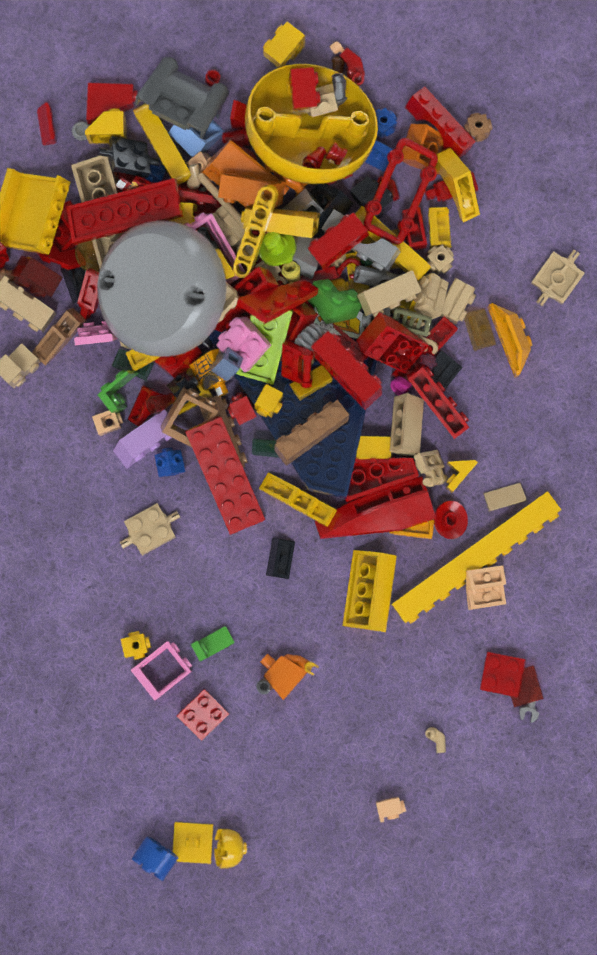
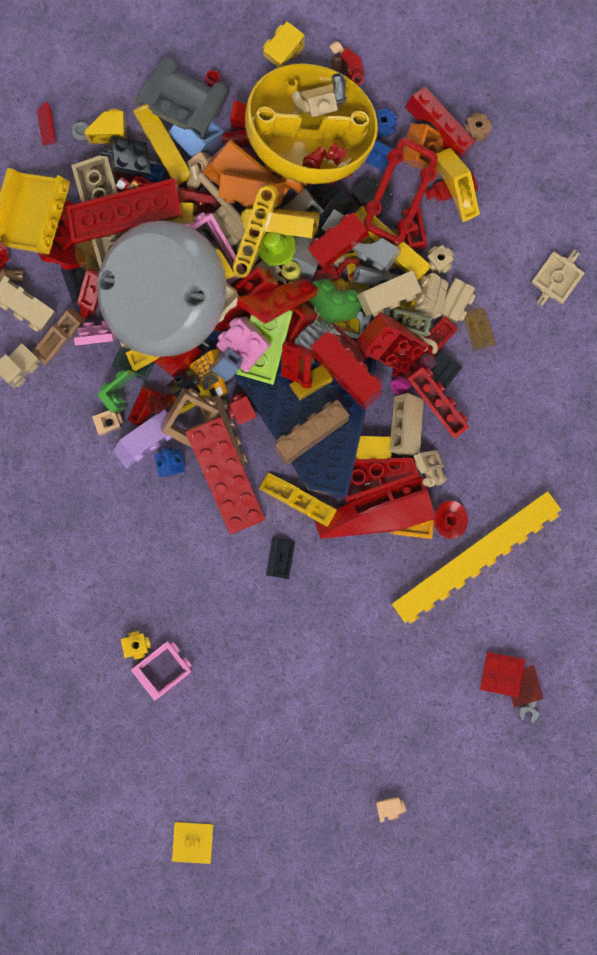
(35, 275): clear red brick -> none
(108, 96): red slope -> none
(149, 529): tan plate -> none
(154, 858): blue brick -> none
(202, 714): hinge -> none
(212, 643): bright green bracket -> none
(229, 848): yellow cylinder -> none
(264, 448): clear green slope -> none
(269, 401): yellow brick -> none
(283, 673): orange torso -> none
(303, 88): red brick -> none
(369, 590): yellow slope -> none
(391, 187): red arm -> none
(438, 737): tan arm -> none
(439, 227): yellow hinge -> none
(463, 469): yellow slope -> none
(485, 587): light nougat slope -> none
(504, 497): tan slope -> none
(512, 336): light orange wedge -> none

